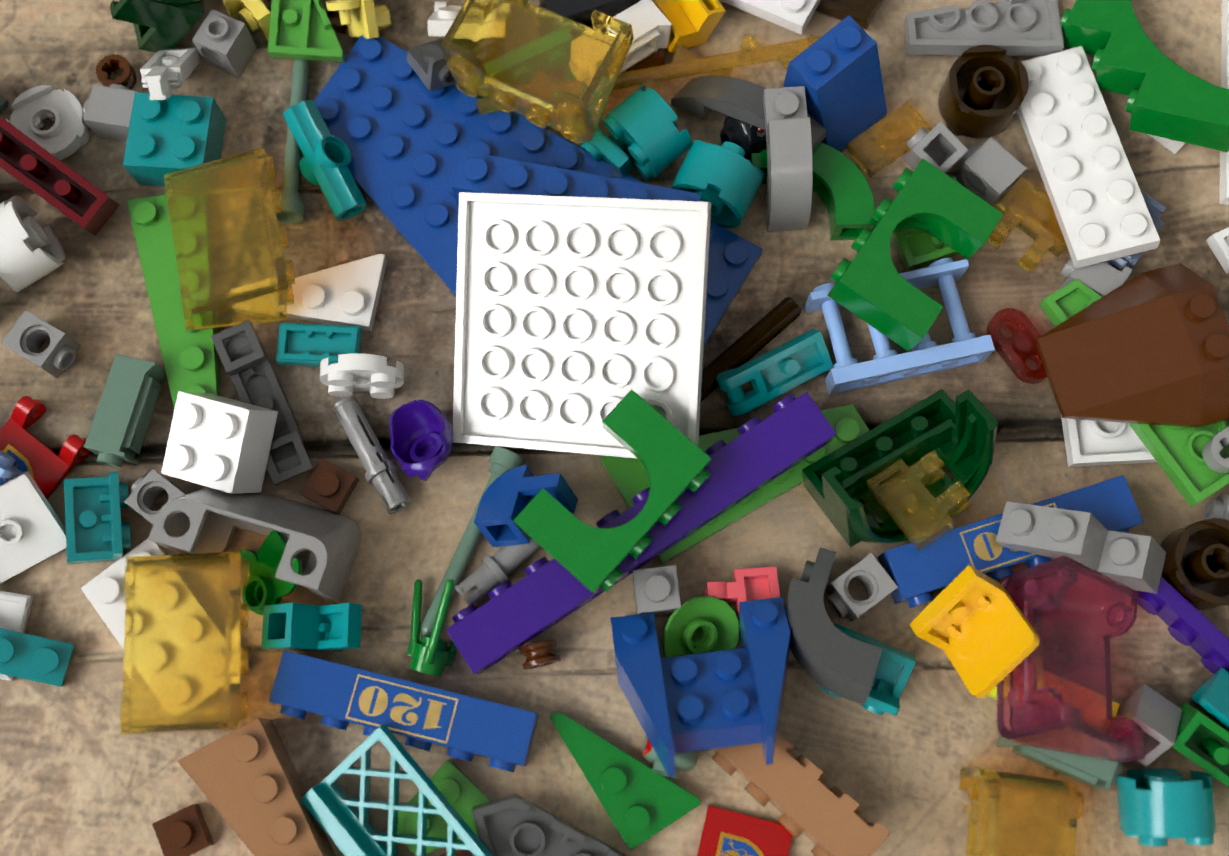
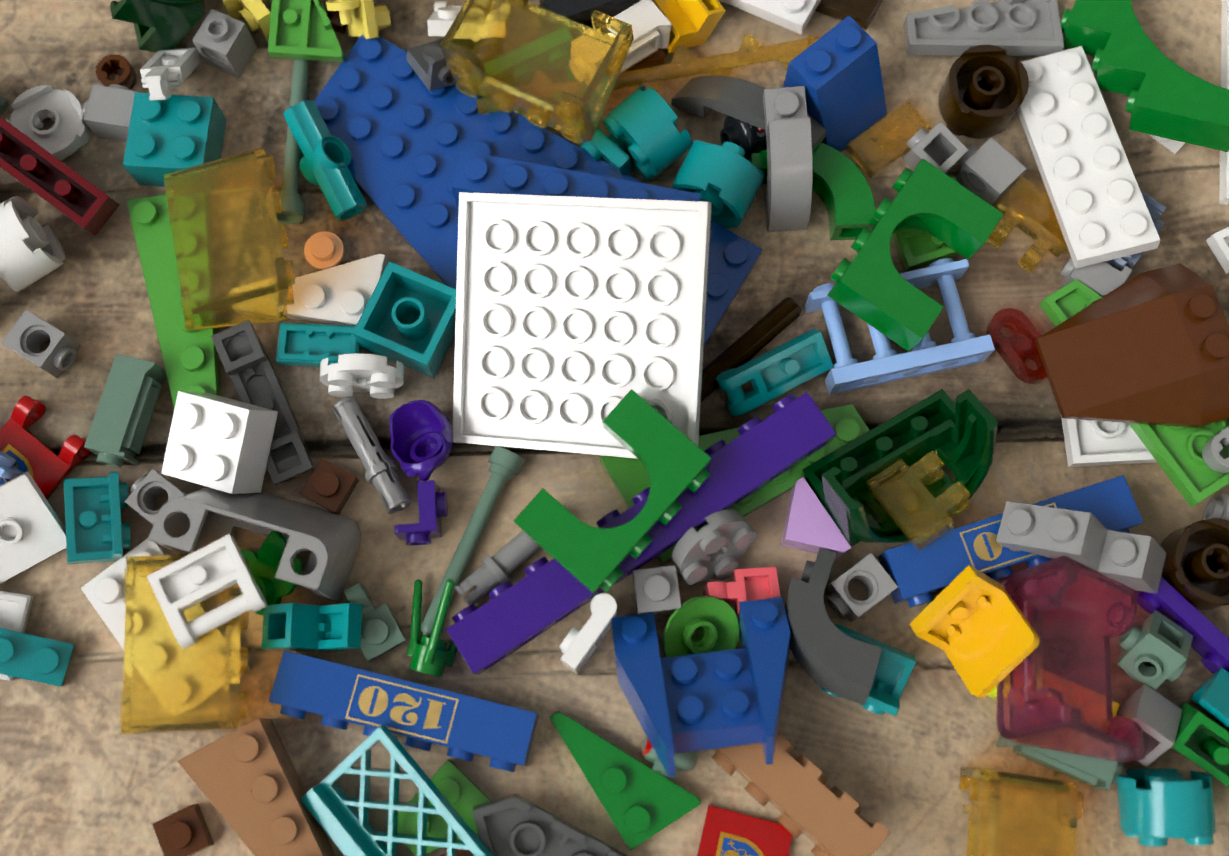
(199, 578): none -> white plate
(324, 250): none -> light nougat plate
(379, 626): none -> sand green plate
(409, 320): none -> teal brick
(432, 507): none -> dark purple bracket
(507, 499): blue brick -> none
(539, 654): reddish brown bush -> none
(582, 643): none -> white plate
(713, 548): none -> light grey plate
(809, 524): none -> lavender slope
(1155, 650): none -> sand green brick

